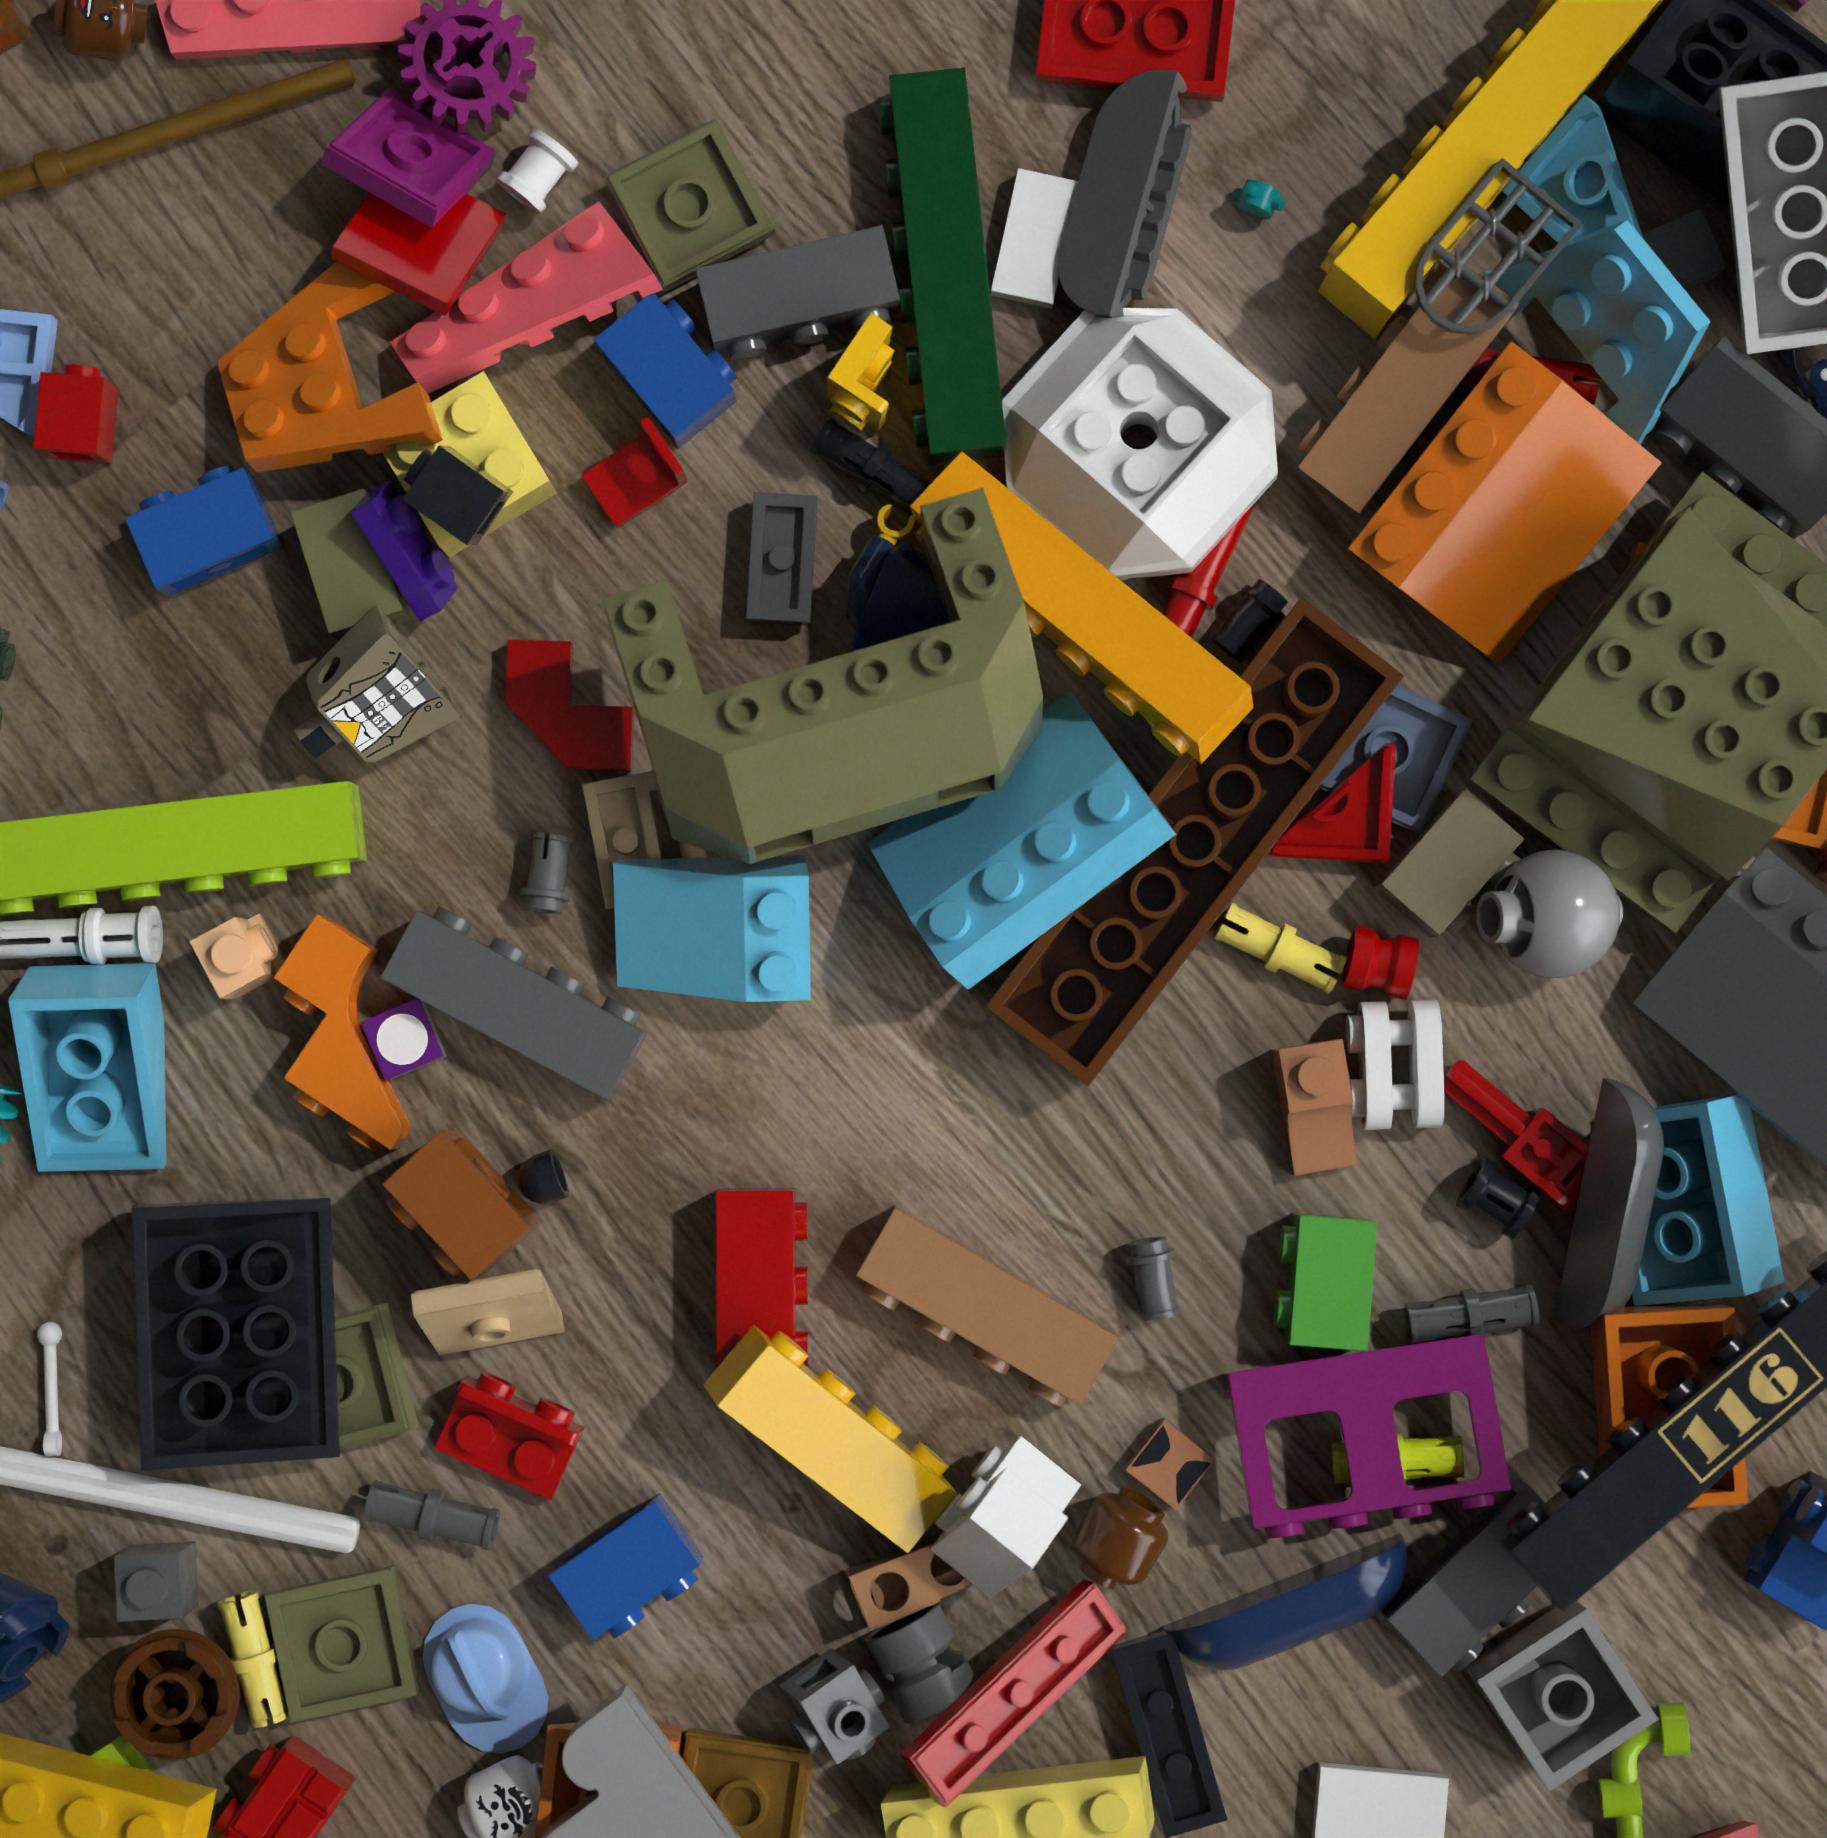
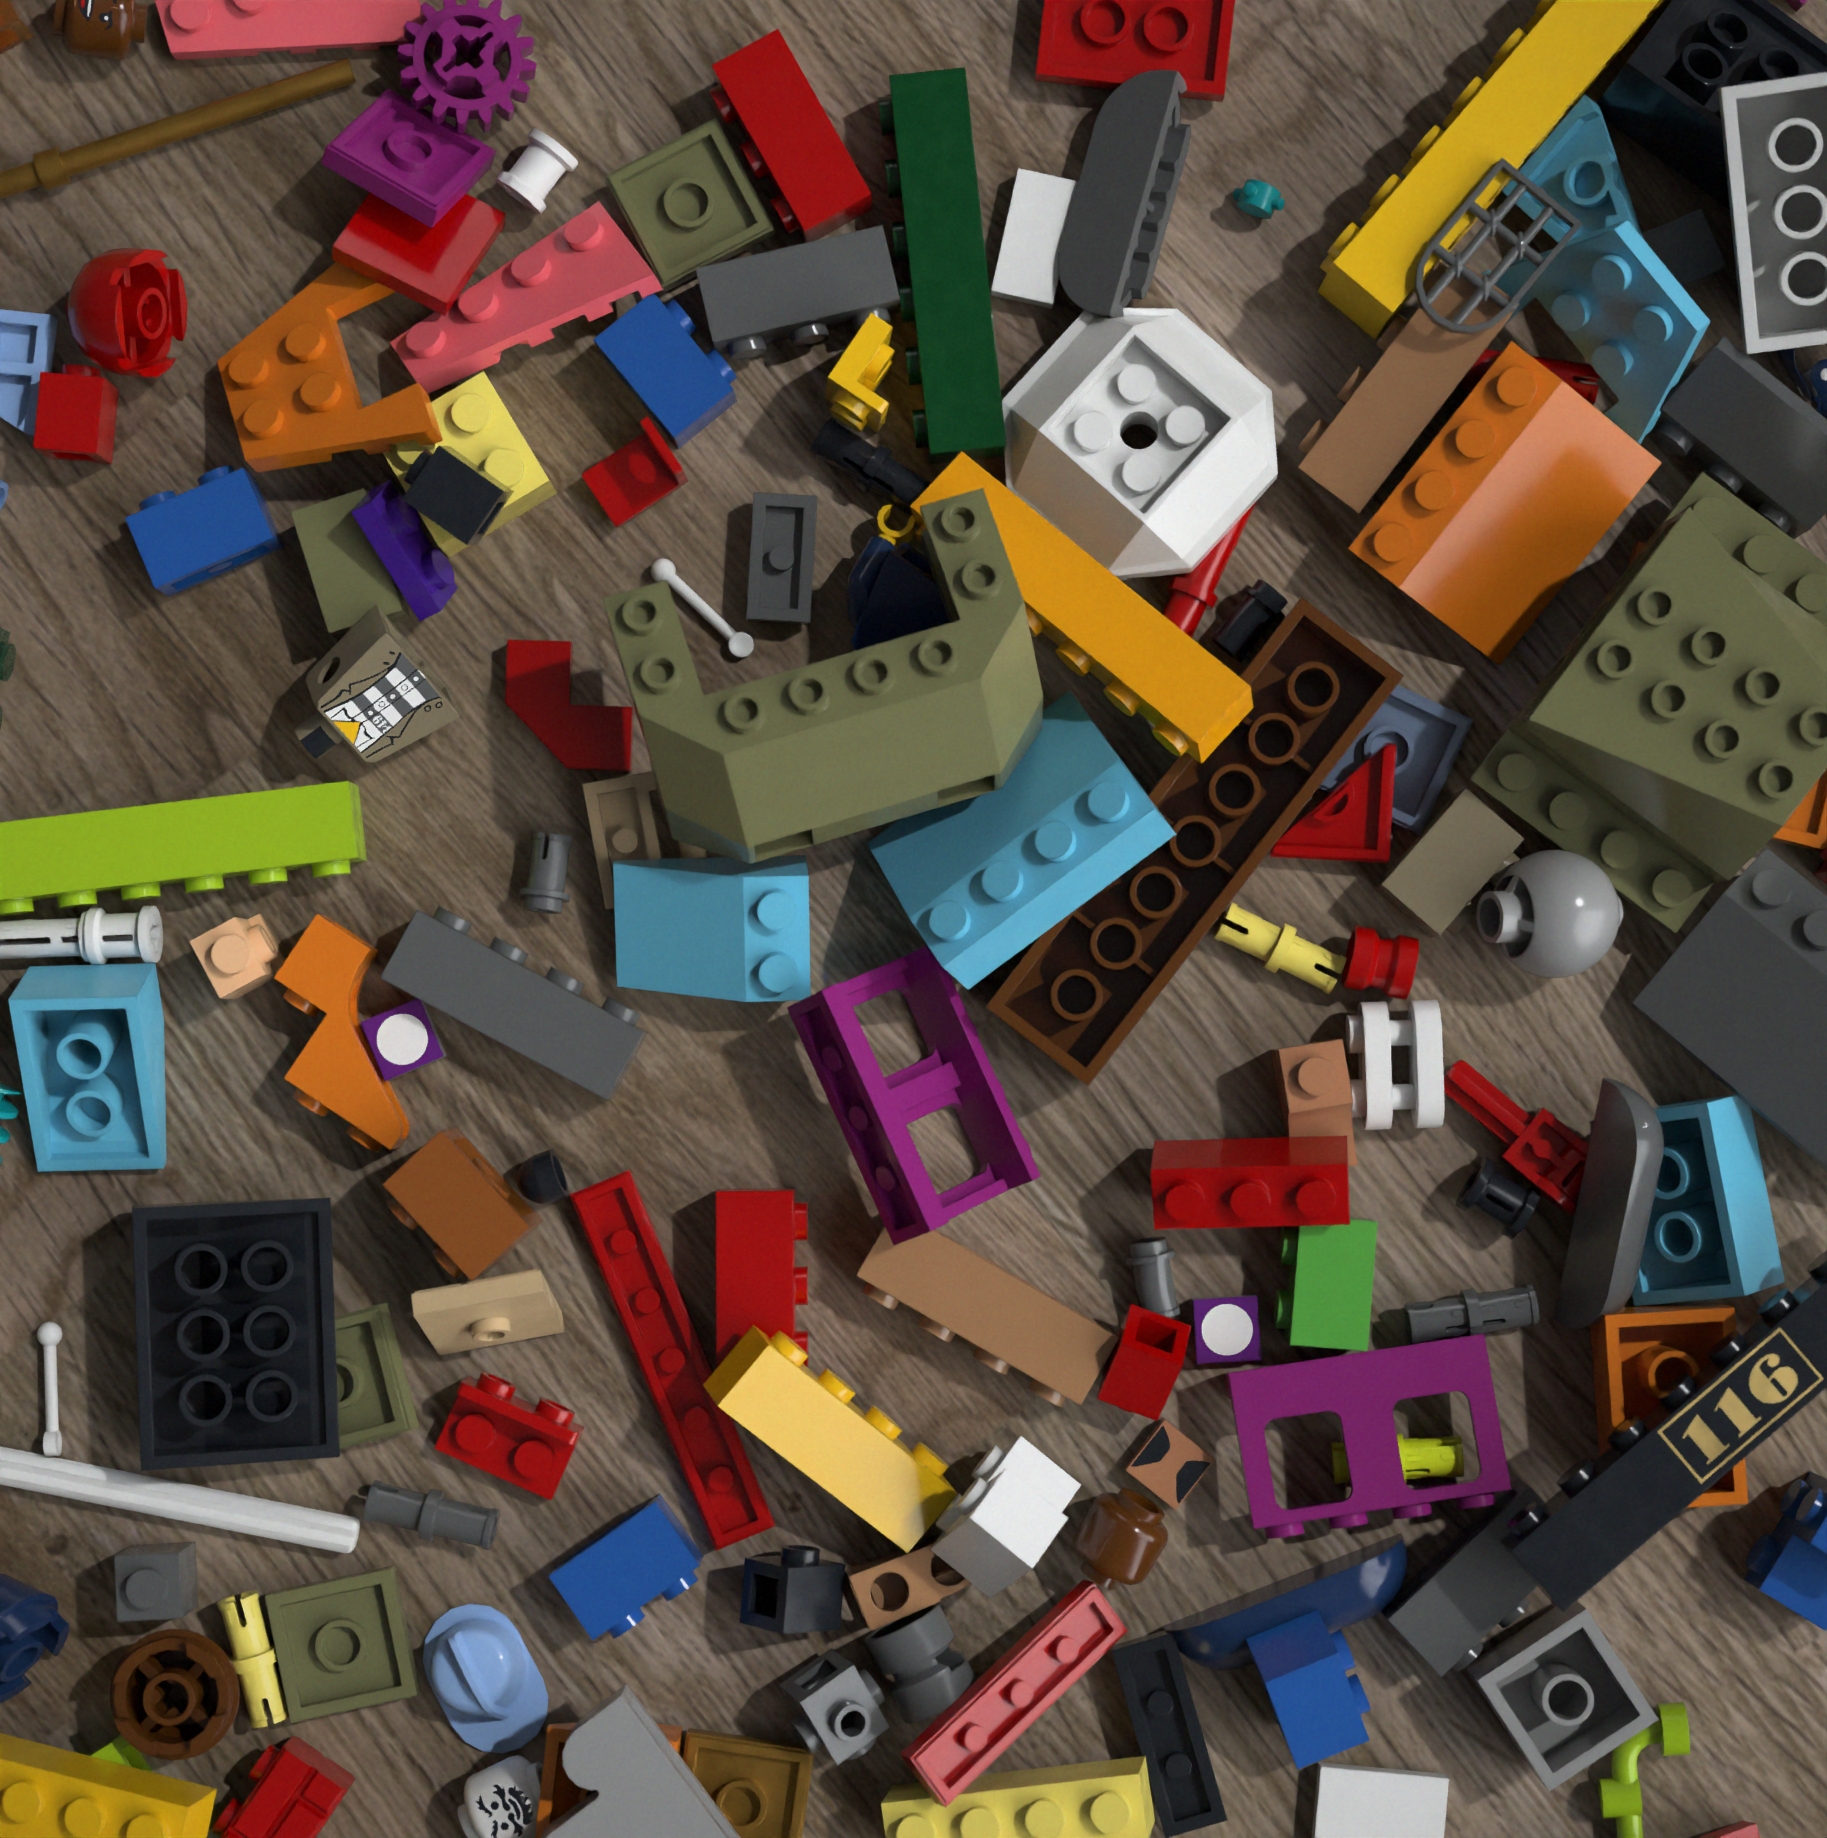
(127, 311): none -> red cylinder
(672, 1359): none -> red tile
(740, 643): none -> white hinge
(789, 138): none -> red brick
(805, 1595): none -> black brick
(877, 1107): none -> magenta window
(1144, 1362): none -> red brick
(1226, 1329): none -> tile
(1250, 1182): none -> red brick
(1309, 1687): none -> blue brick

